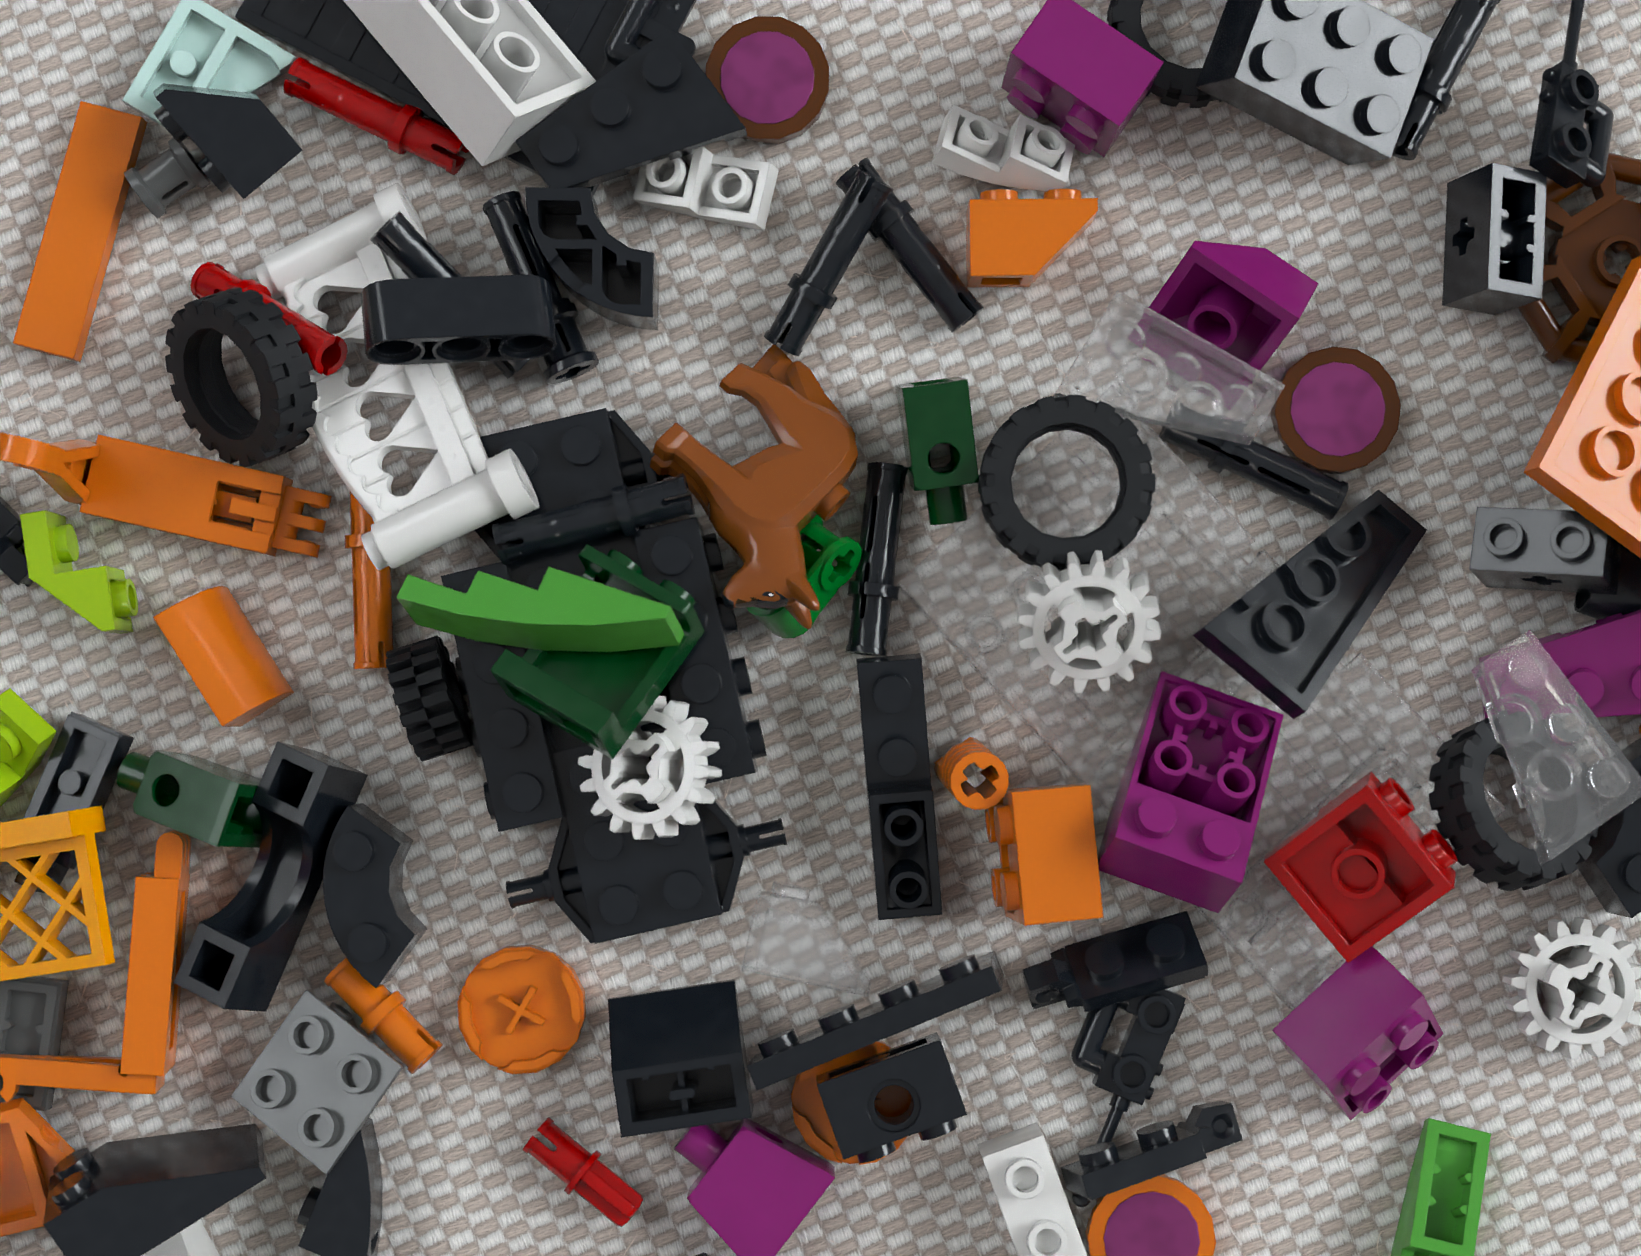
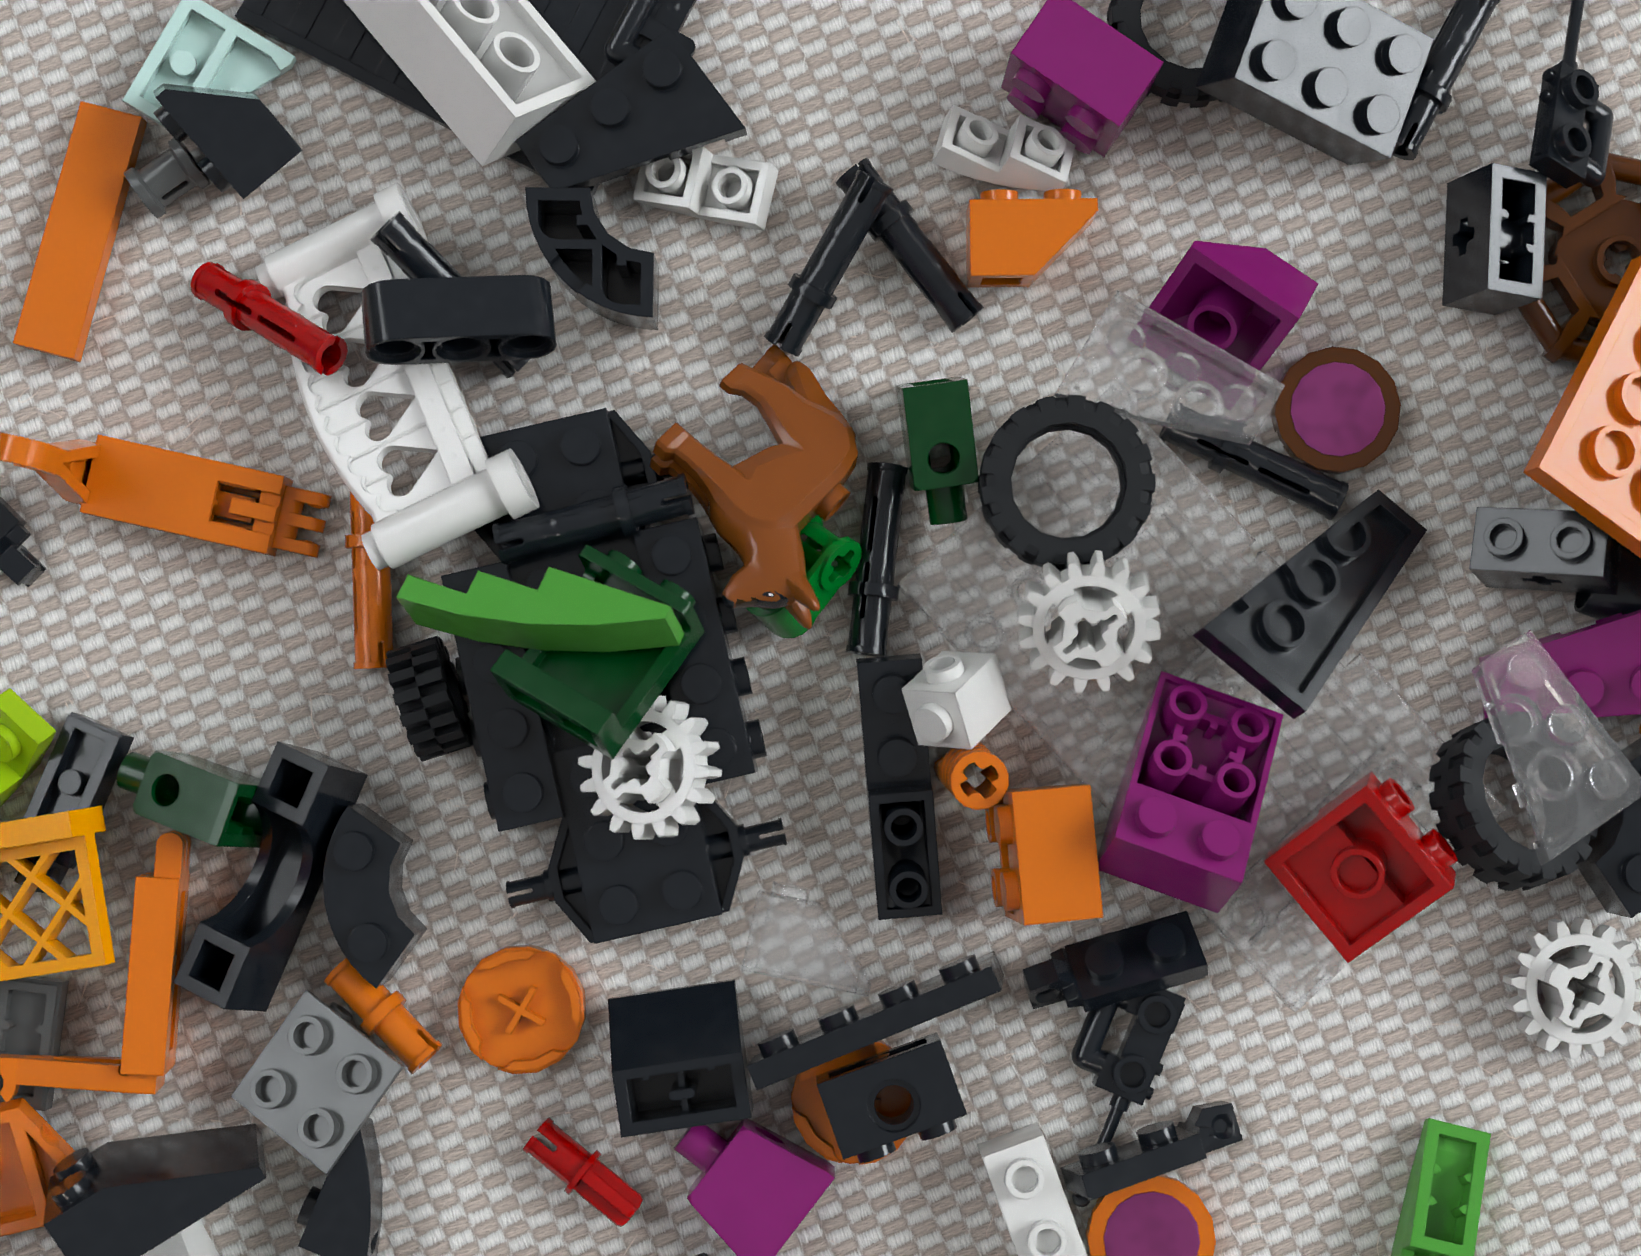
(94, 593): lime slope -> none
(224, 656): orange brick -> none
(276, 364): black tyre -> none
(399, 126): red pin -> none
(525, 258): black pin -> none
(770, 77): tile -> none
(956, 699): none -> white brick
(1361, 1032): magenta slope -> none

